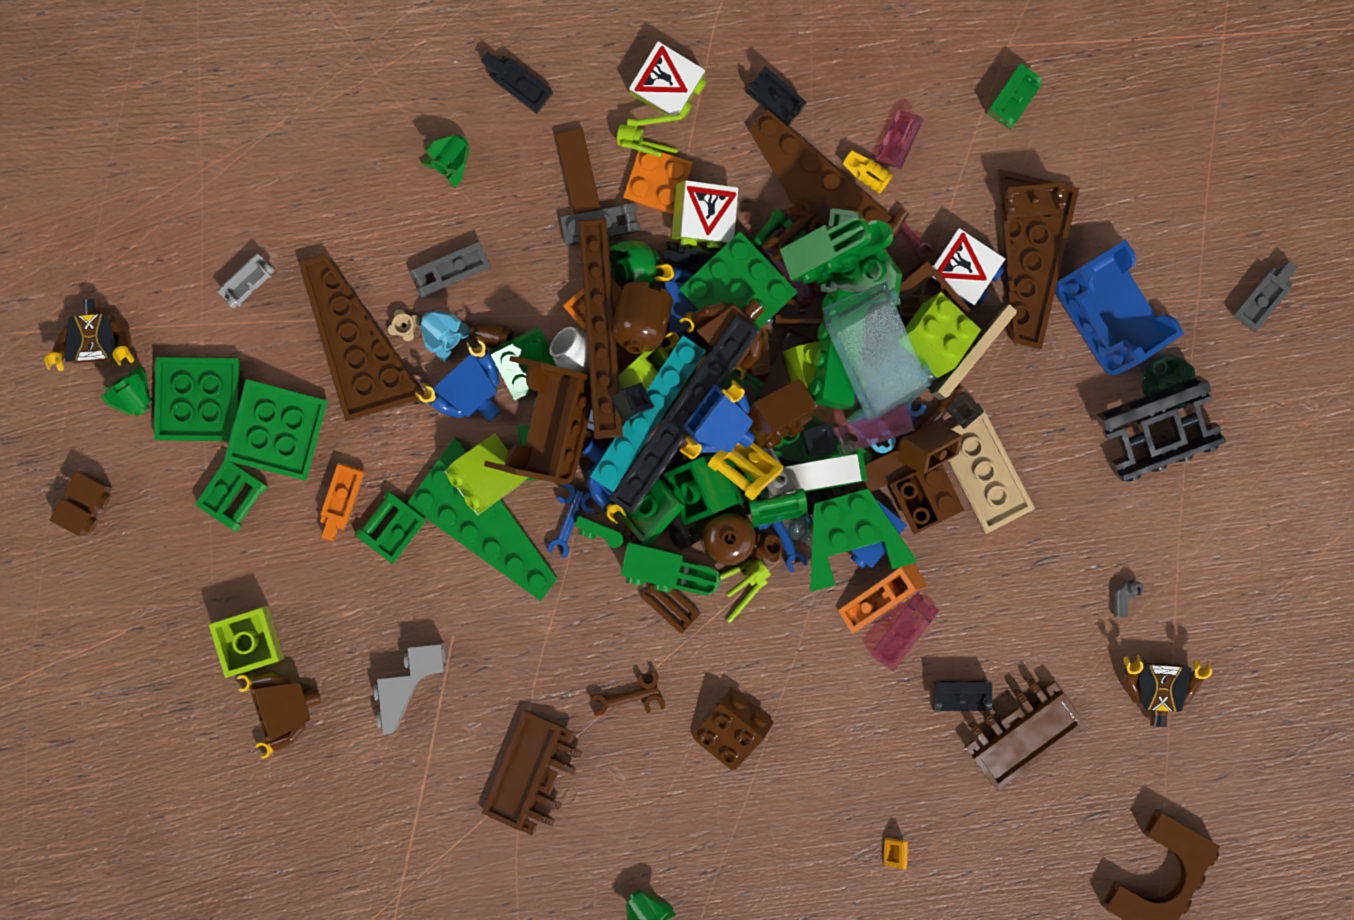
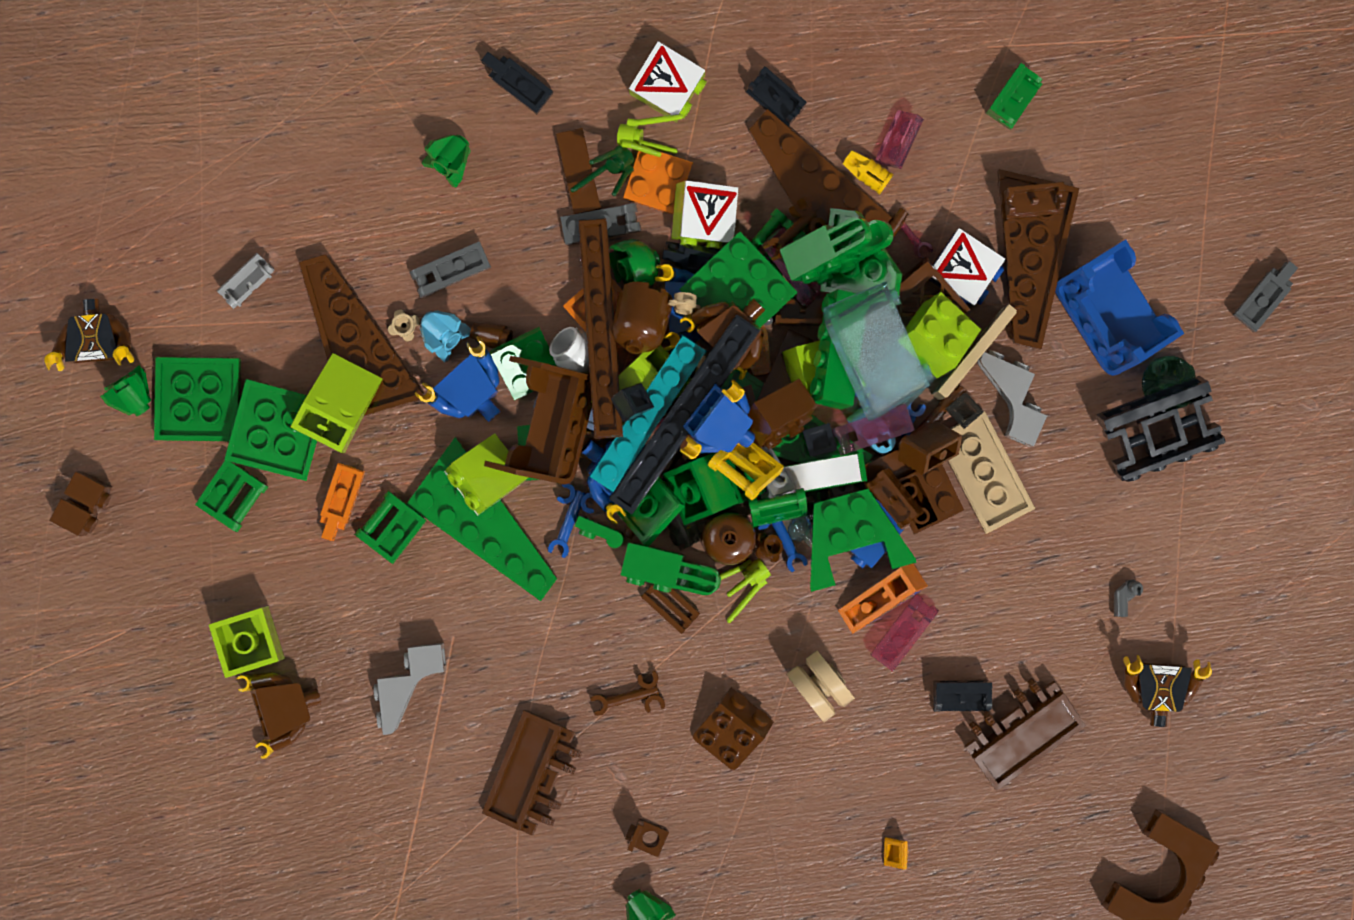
(337, 403): none -> lime slope
(618, 161): none -> dark green plant
(636, 833): none -> reddish brown bracket
(684, 303): none -> tan plate
(821, 685): none -> tan wheel
(895, 498): none -> reddish brown hinge
(1012, 384): none -> light grey arch

